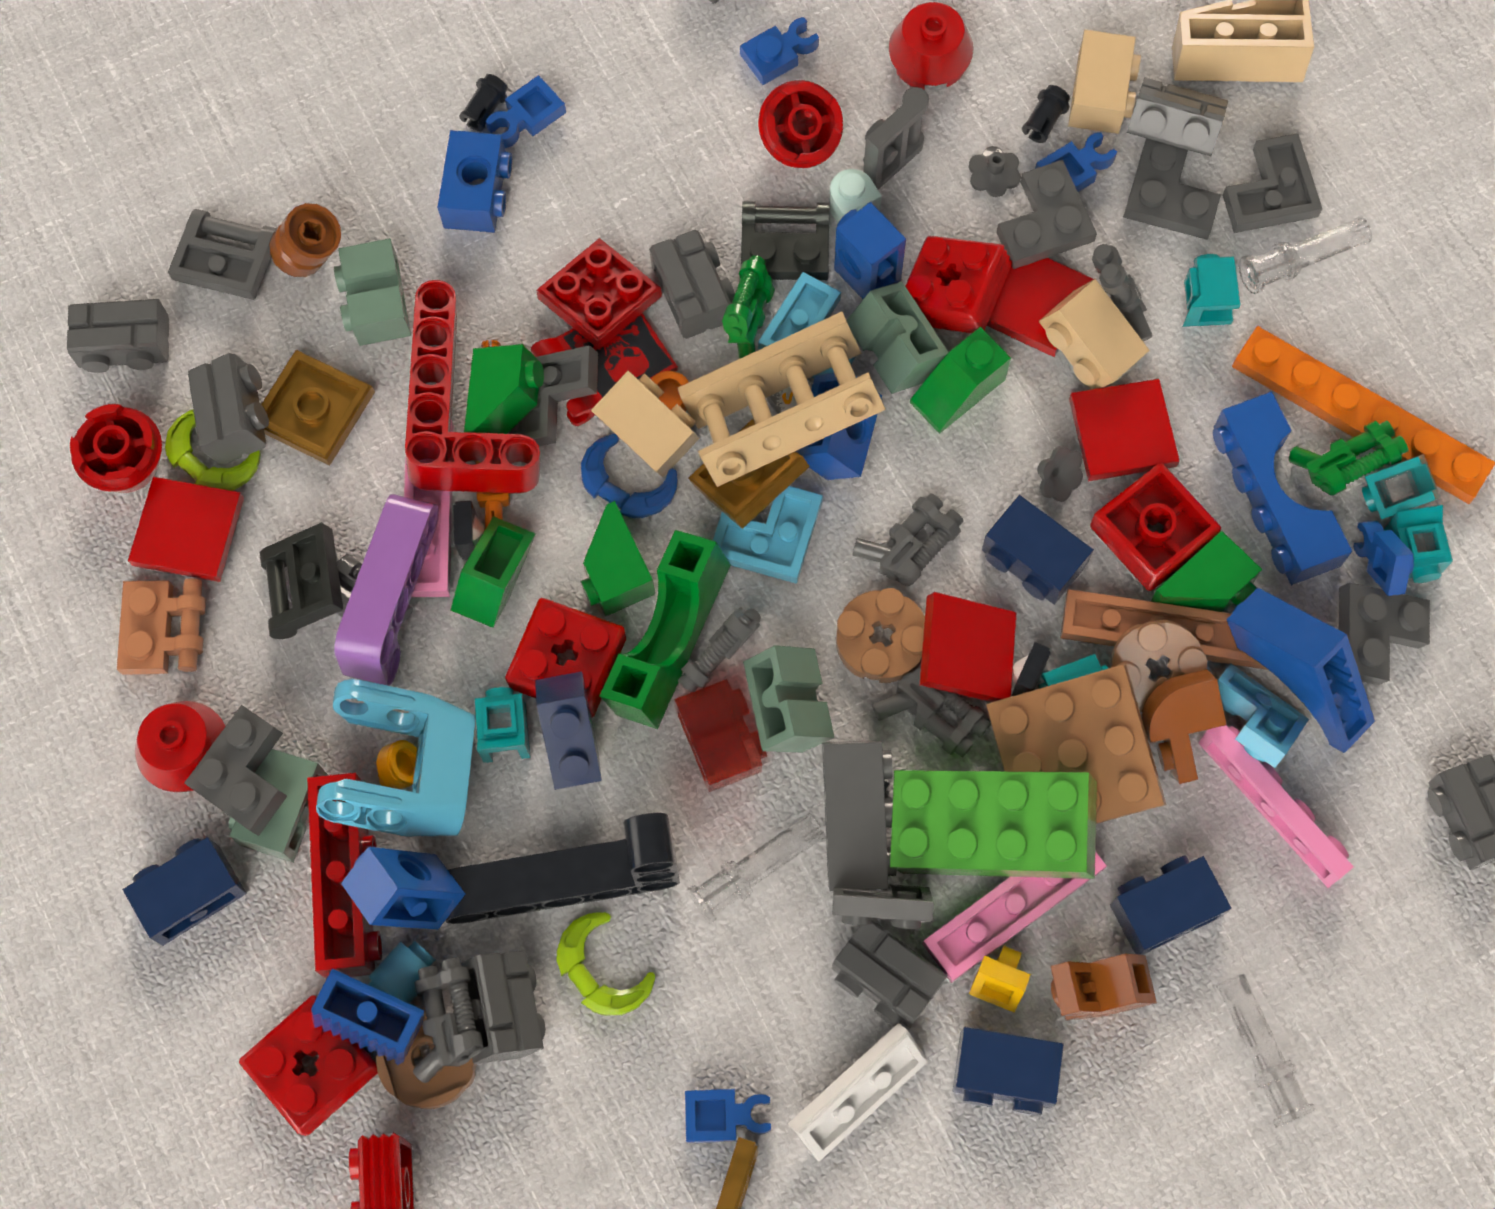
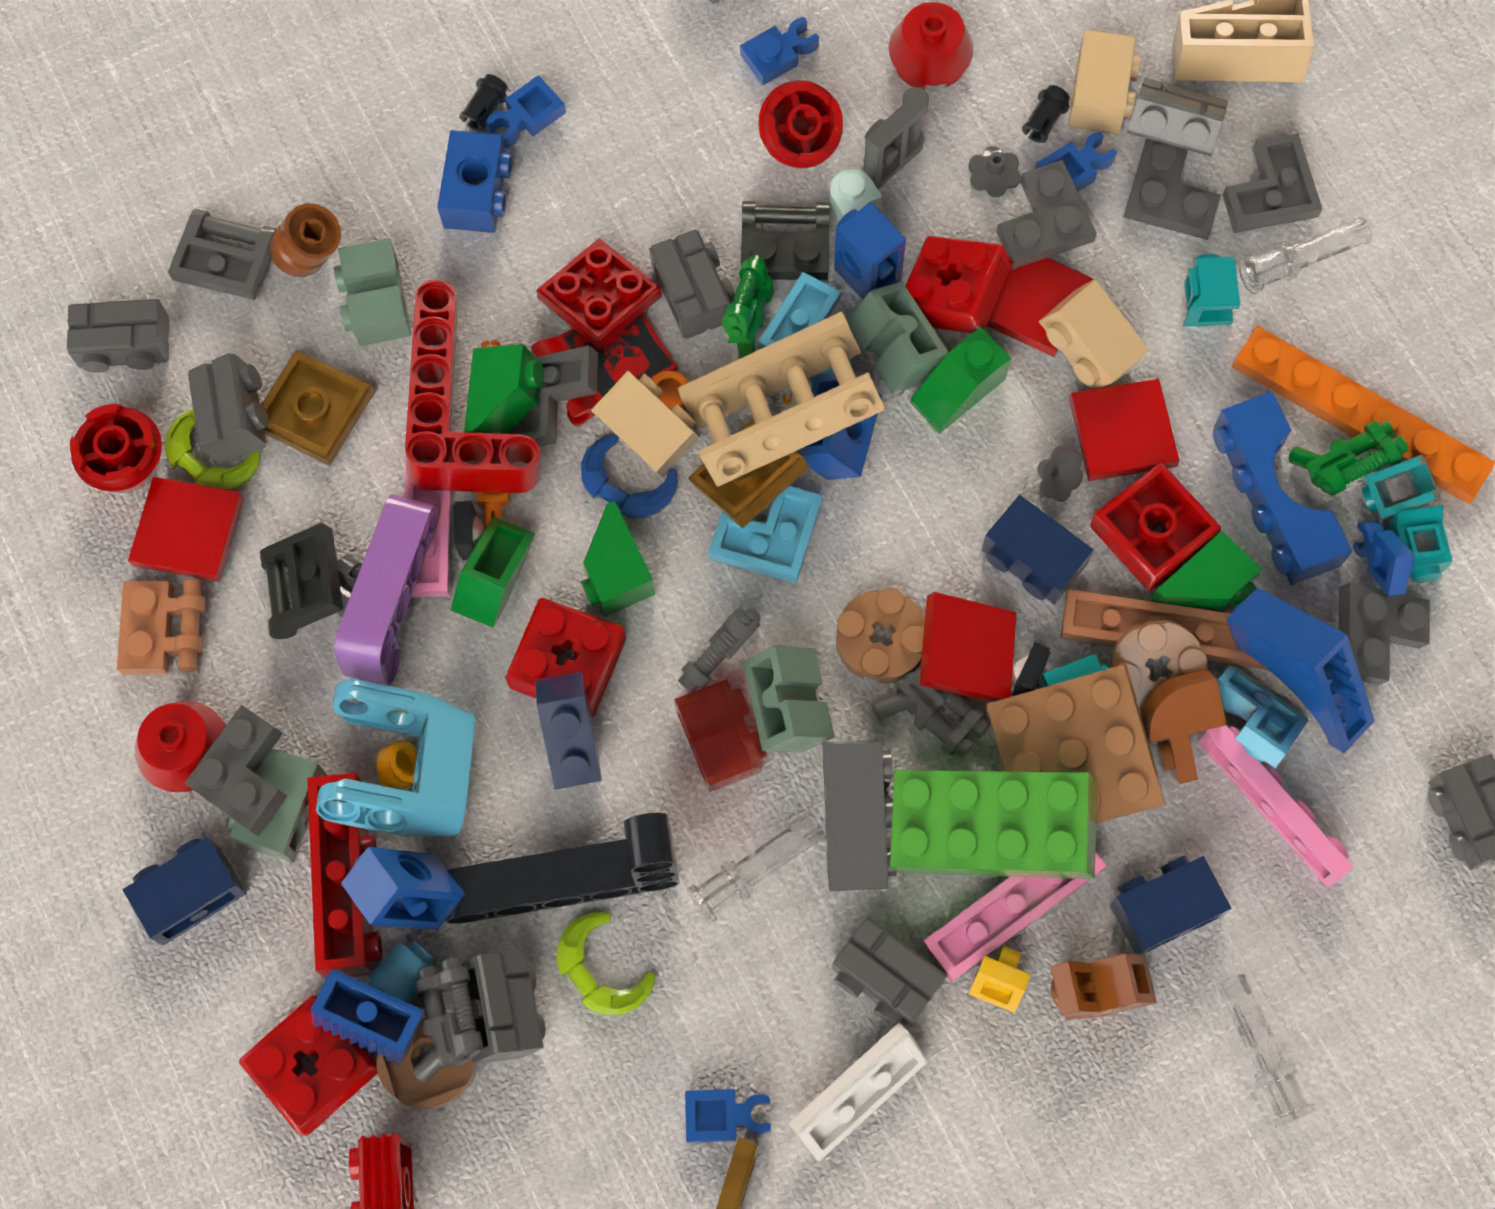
(501, 723): teal window -> none
(687, 588): green arch -> none
(900, 903): dark grey plate -> none
(905, 555): dark grey piece -> none
(1007, 1070): dark blue brick -> none
(1122, 288): dark grey piece -> none

